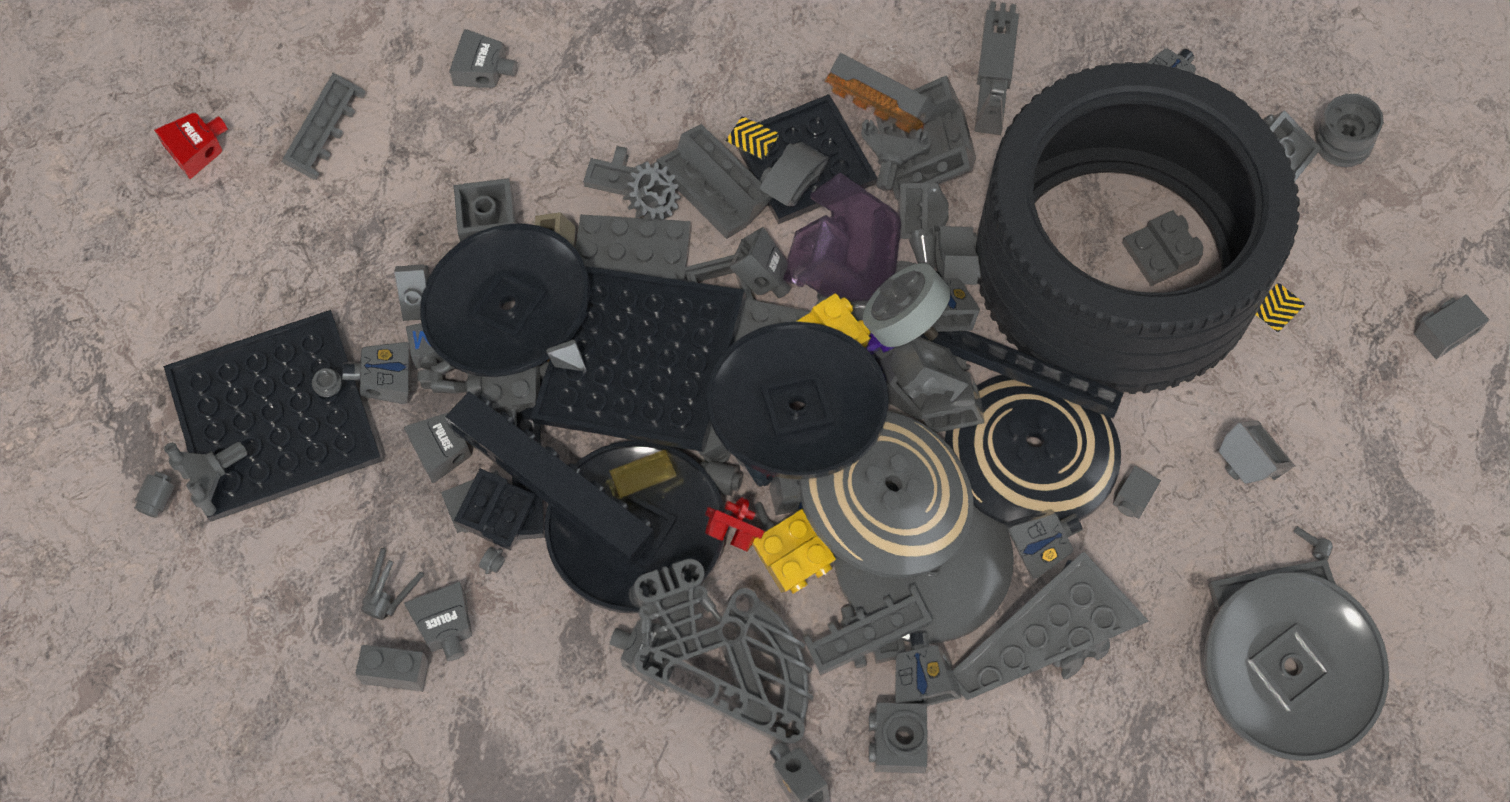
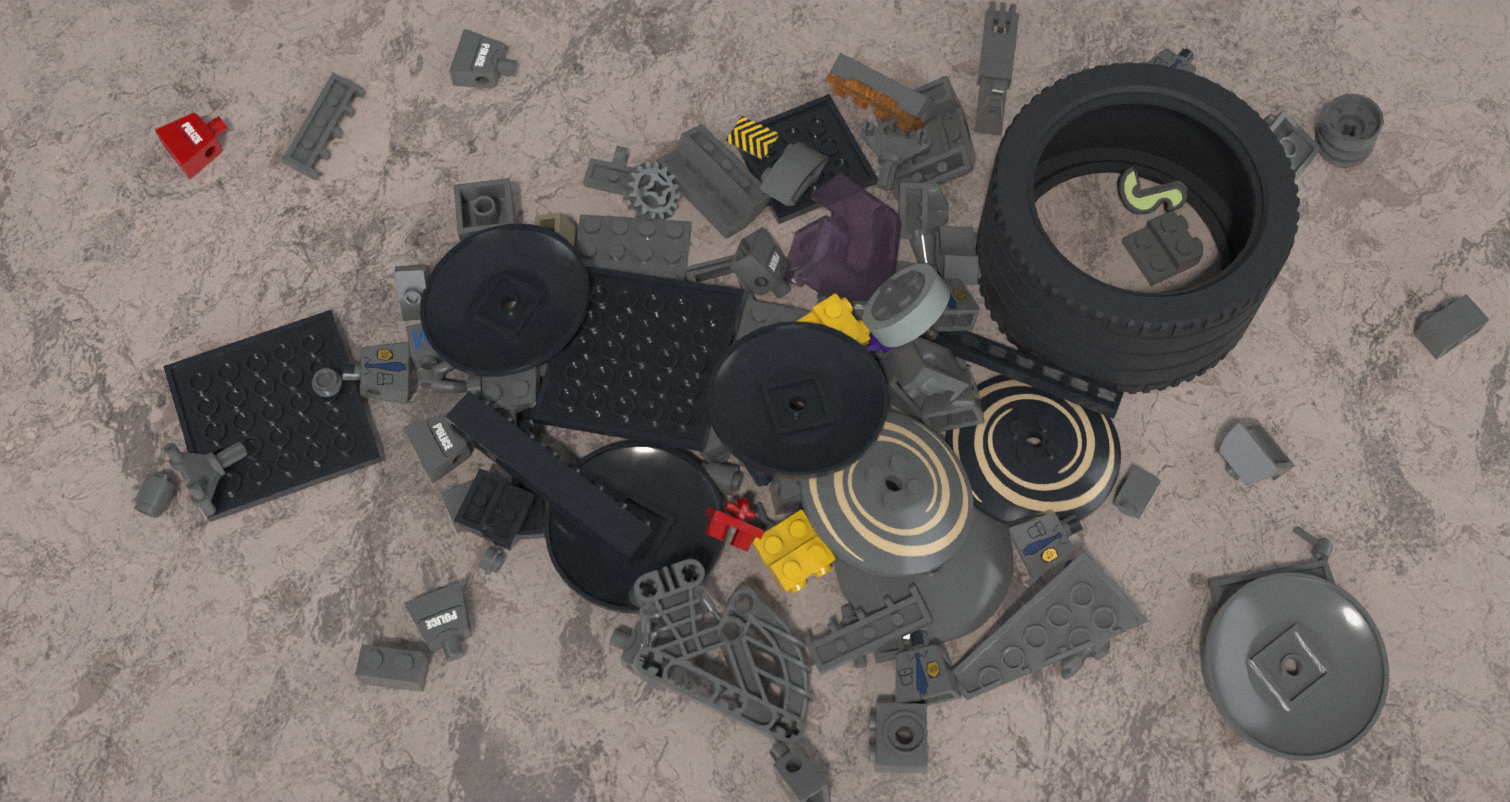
(377, 602): dark grey plant -> none
(567, 356): slope -> none
(642, 473): clear yellow tile -> none
(1149, 199): none -> dark grey animal
(1279, 307): sticker -> none

